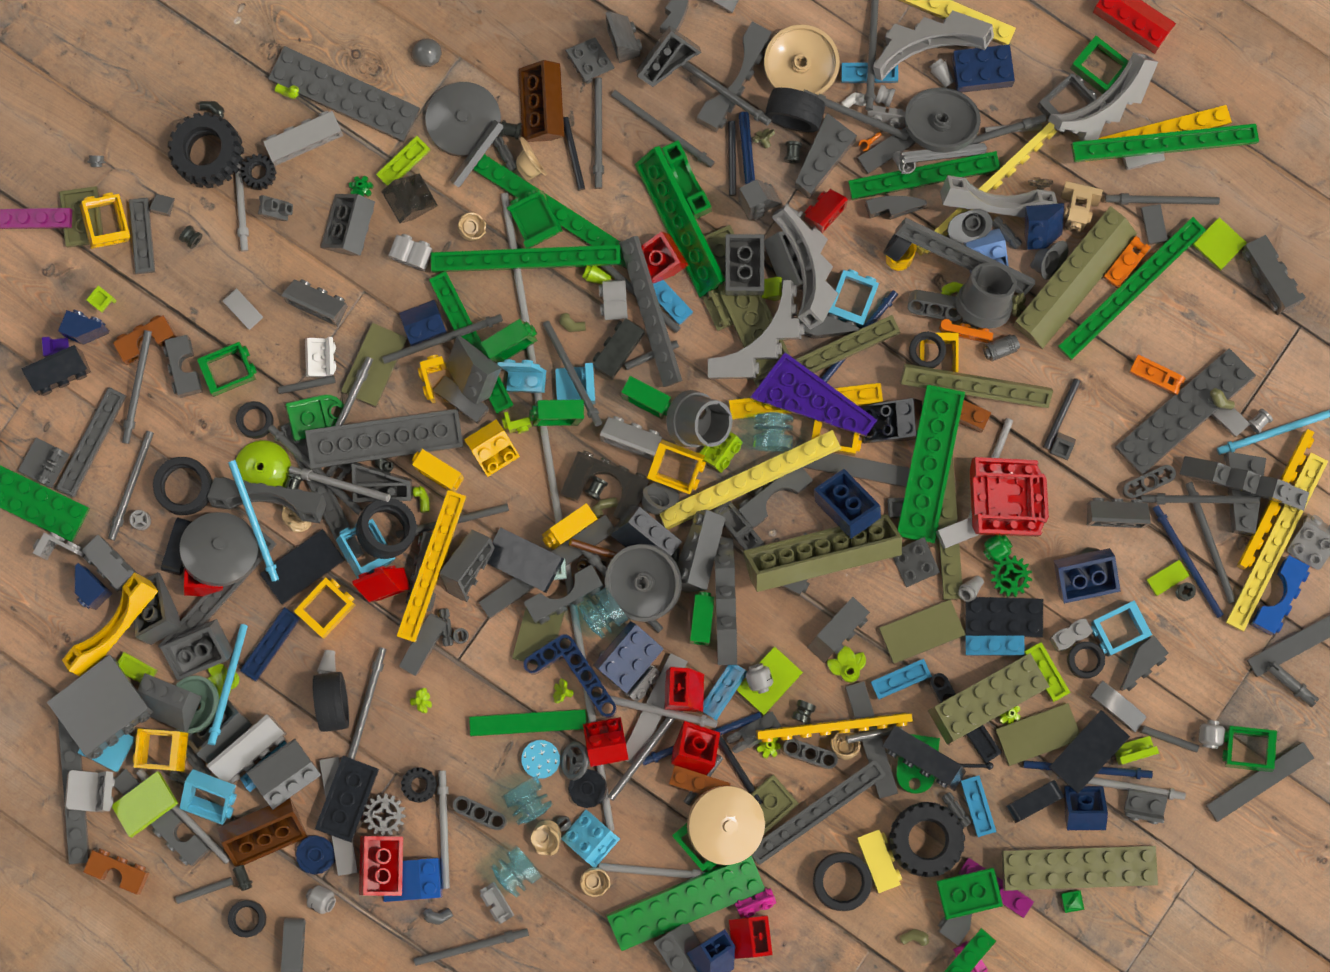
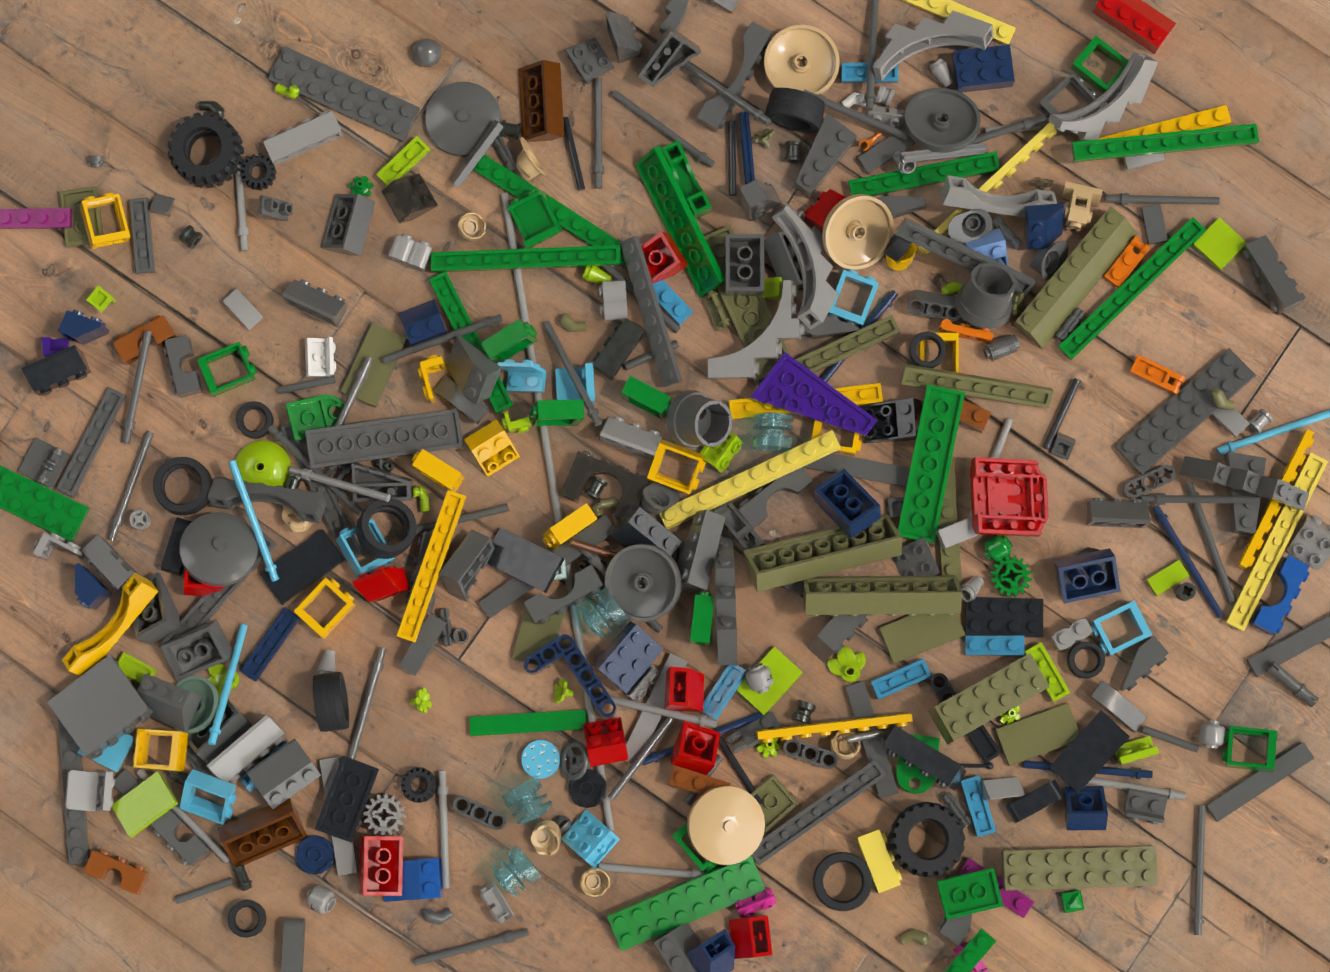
(857, 231): none -> tan dish
(882, 595): none -> olive slope
(1002, 788): none -> light grey slope
(1070, 324): none -> dark grey axle
(1199, 870): none -> dark grey bar

